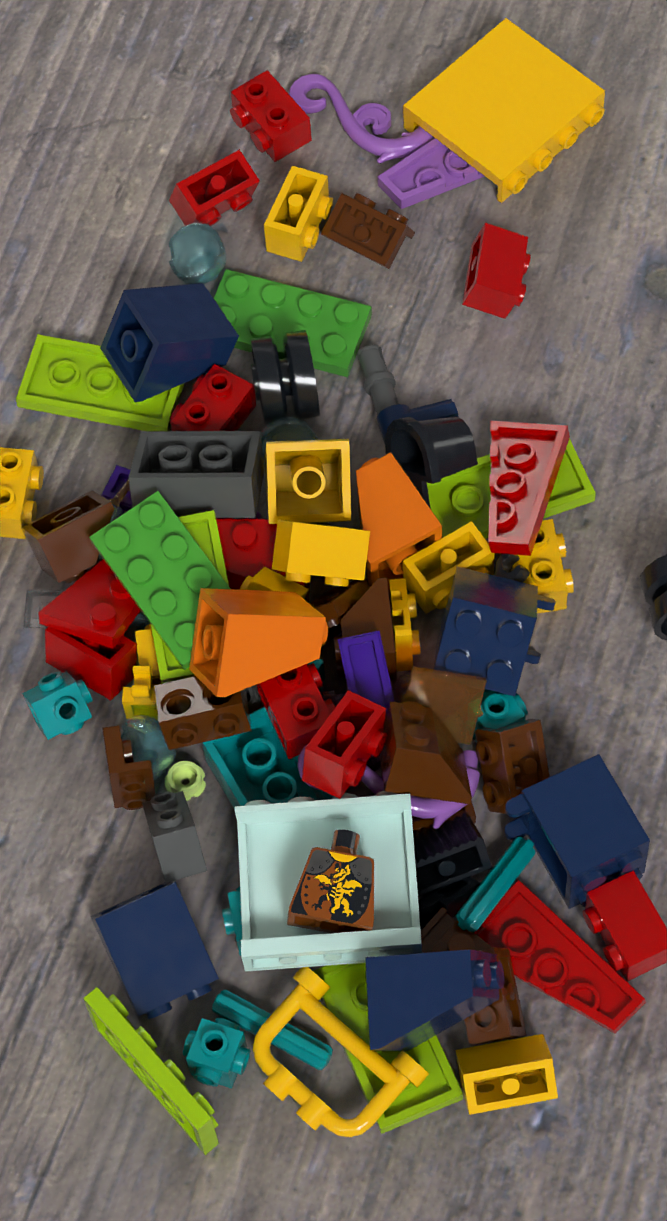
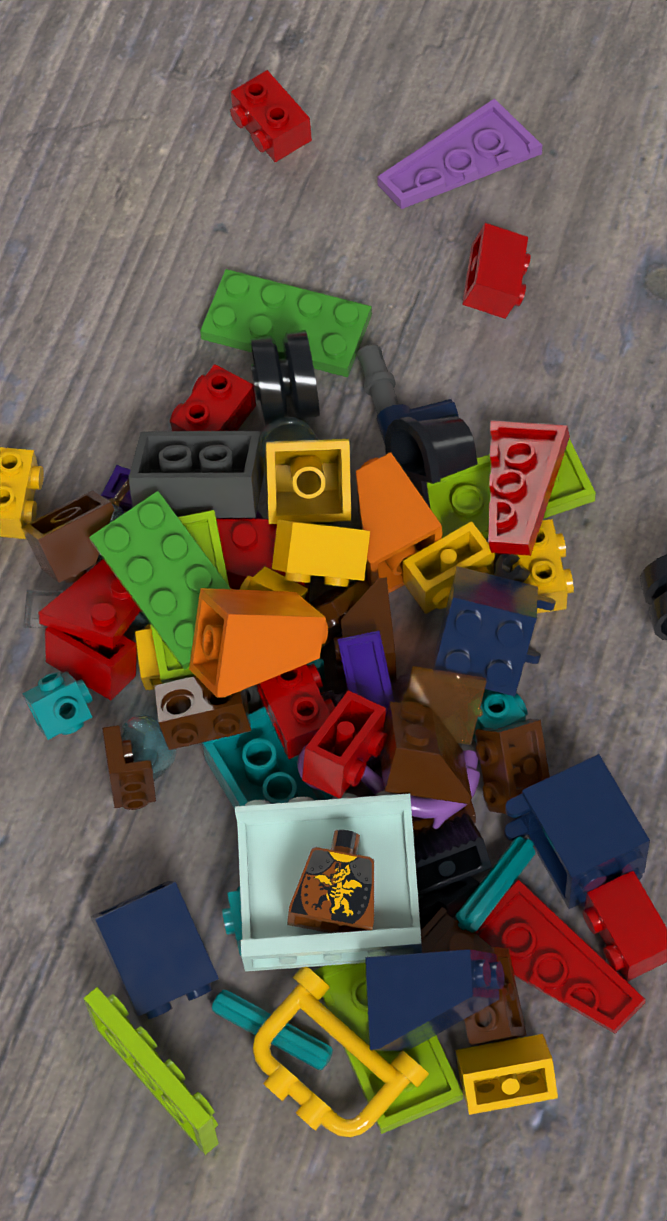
(81, 384): lime plate -> none
(140, 697): yellow plate -> none
(166, 338): dark blue slope -> none
(174, 836): dark grey brick -> none
(185, 770): yellowish green plate -> none
(197, 253): clear light blue hair -> none
(215, 190): red brick -> none
(220, 1065): teal brick -> none
(297, 214): yellow brick -> none
(355, 123): medium lavender plant -> none
(366, 230): reddish brown bracket -> none
(402, 609): yellow wing -> none
(507, 107): yellow panel -> none

